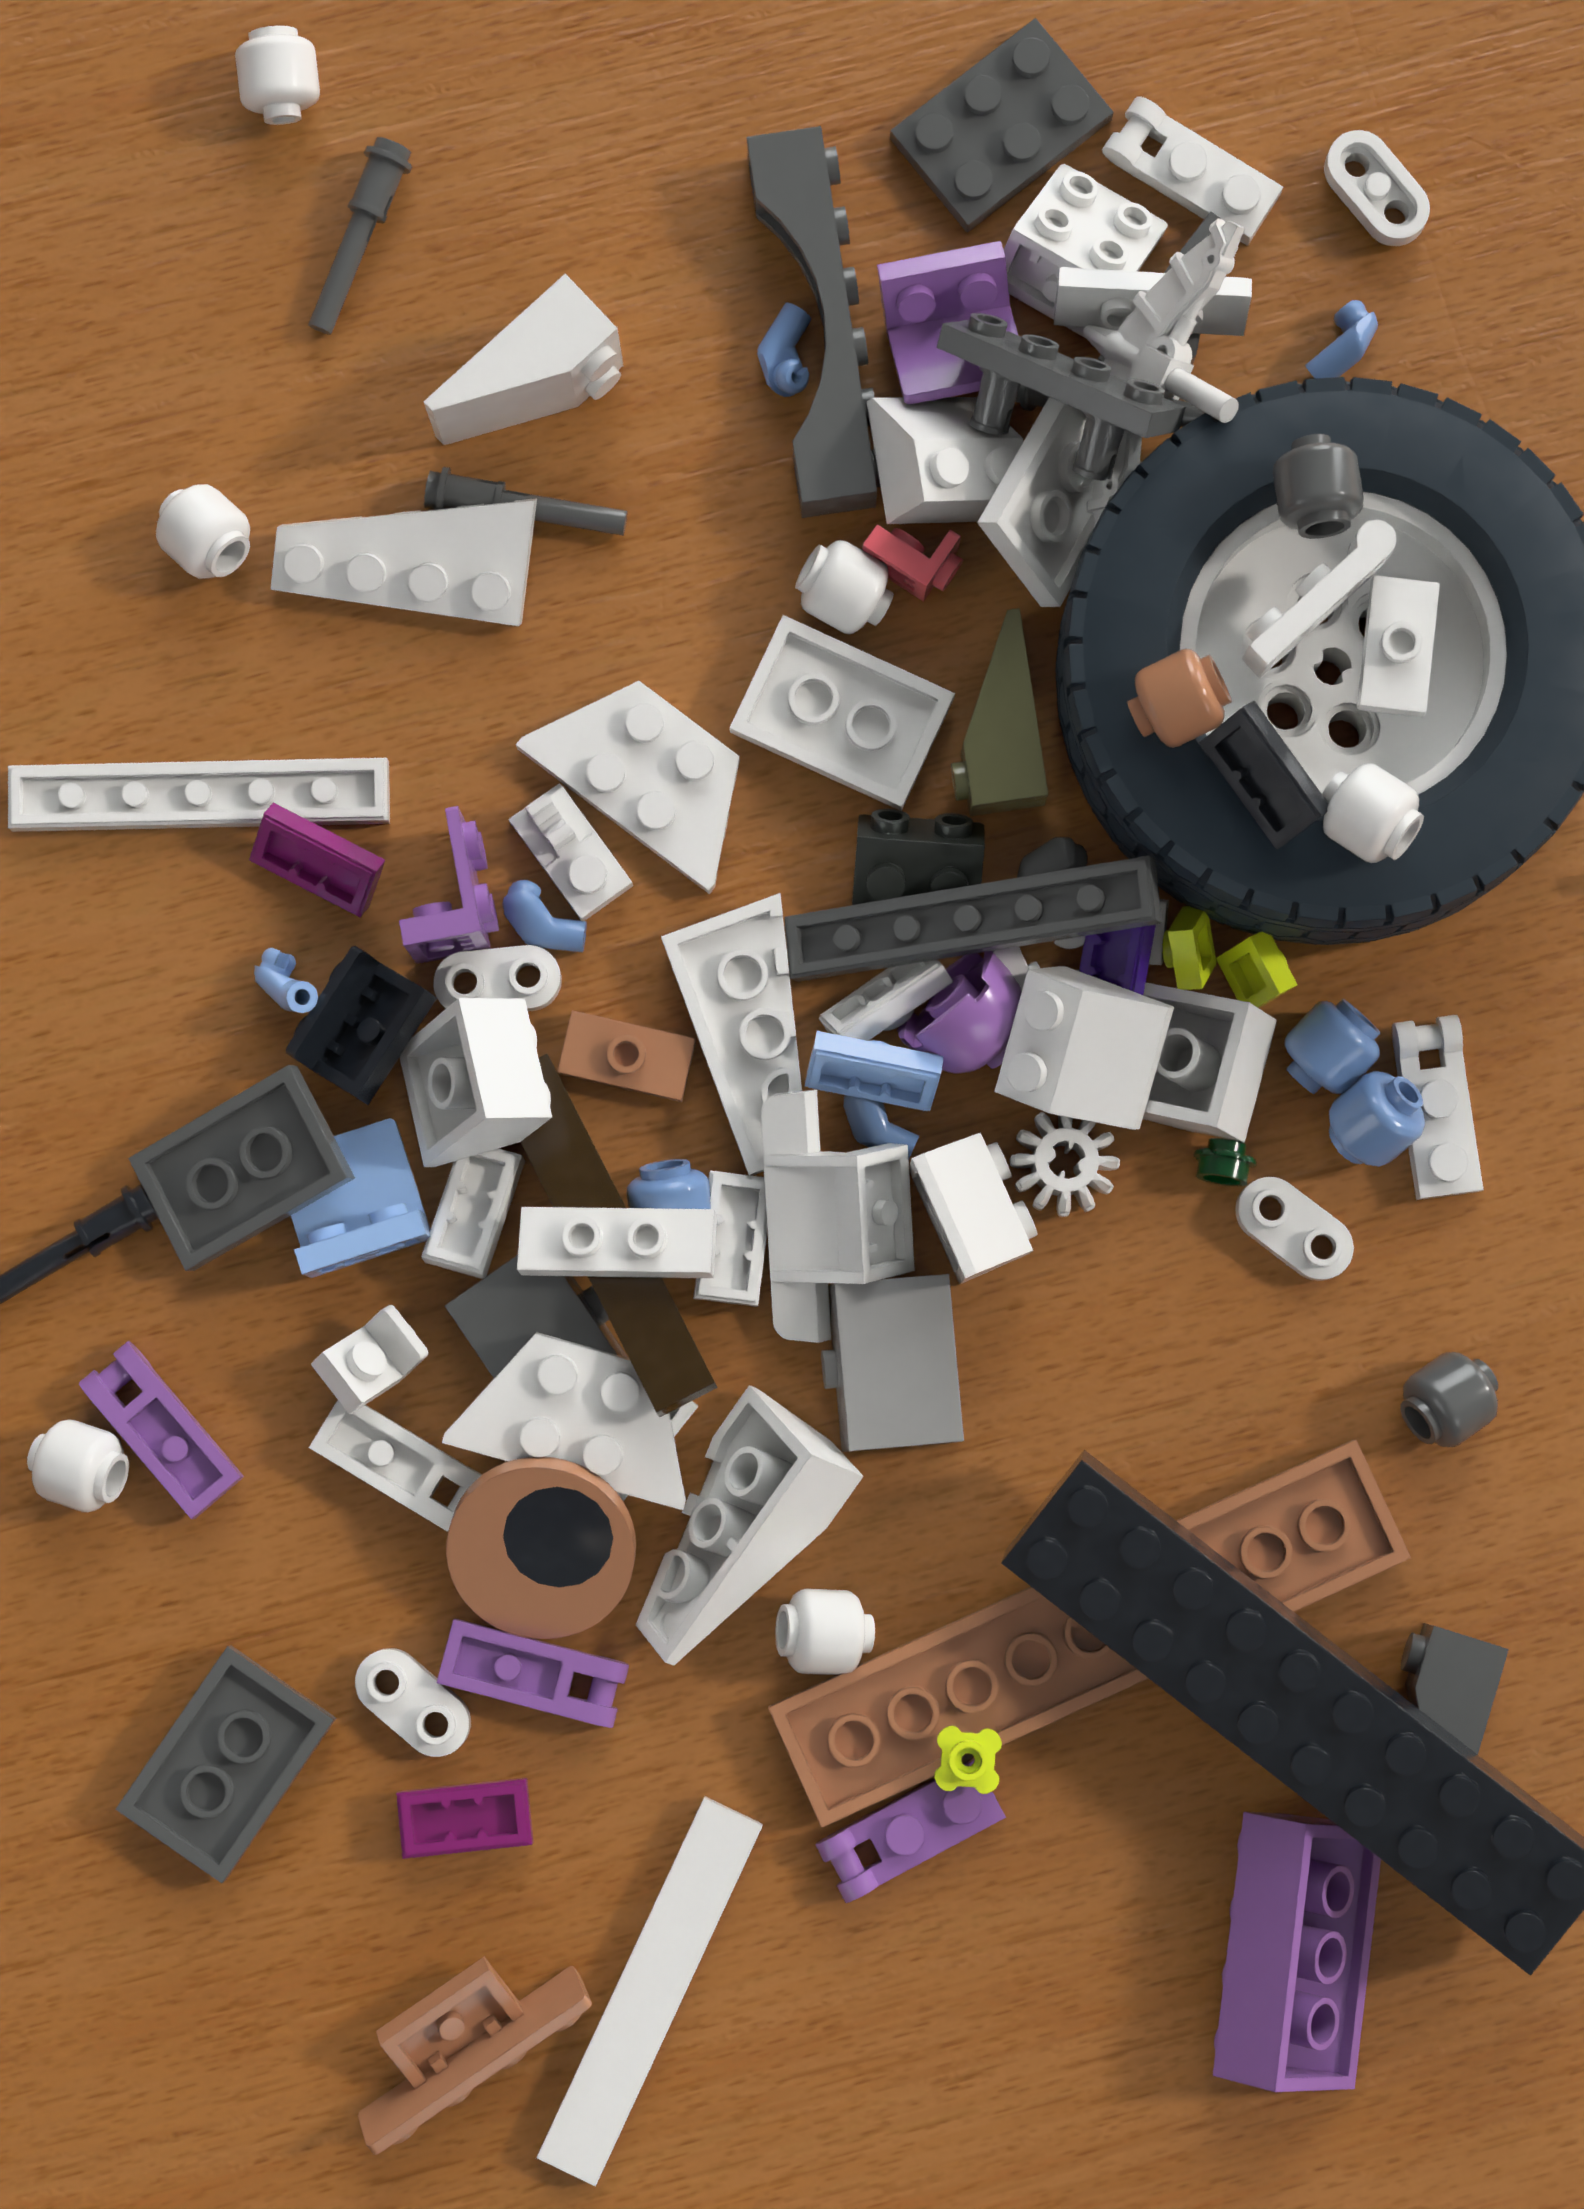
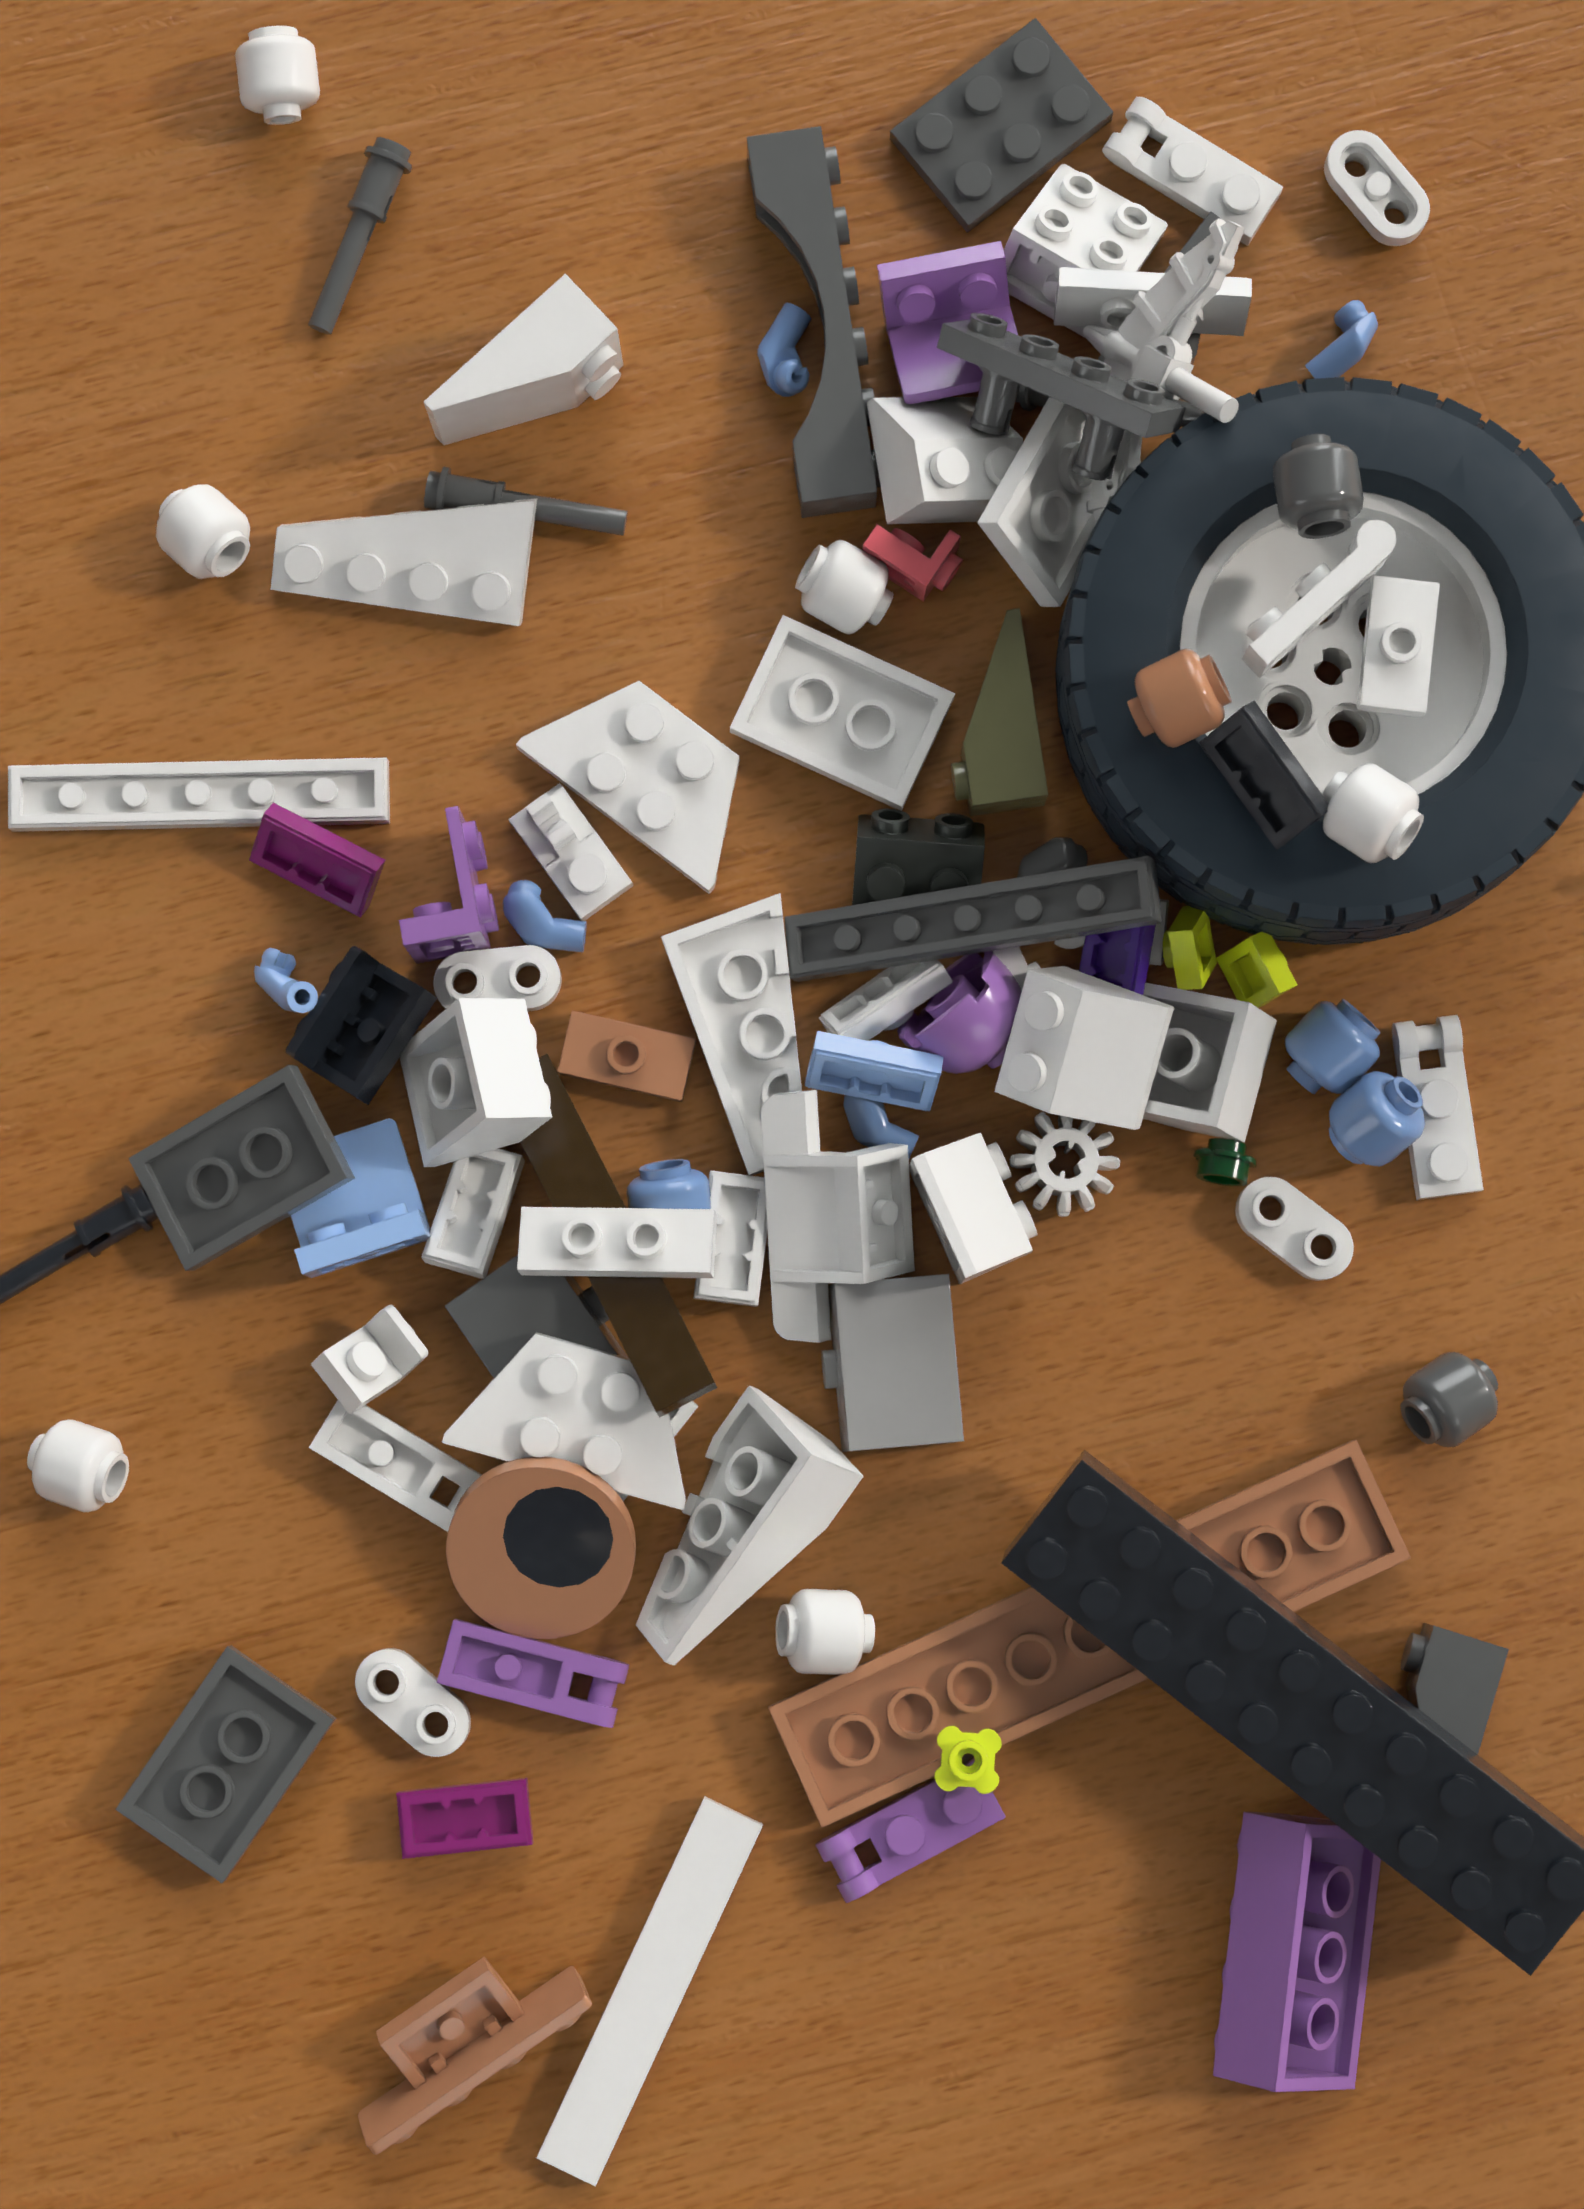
(162, 1432): medium lavender plate -> none

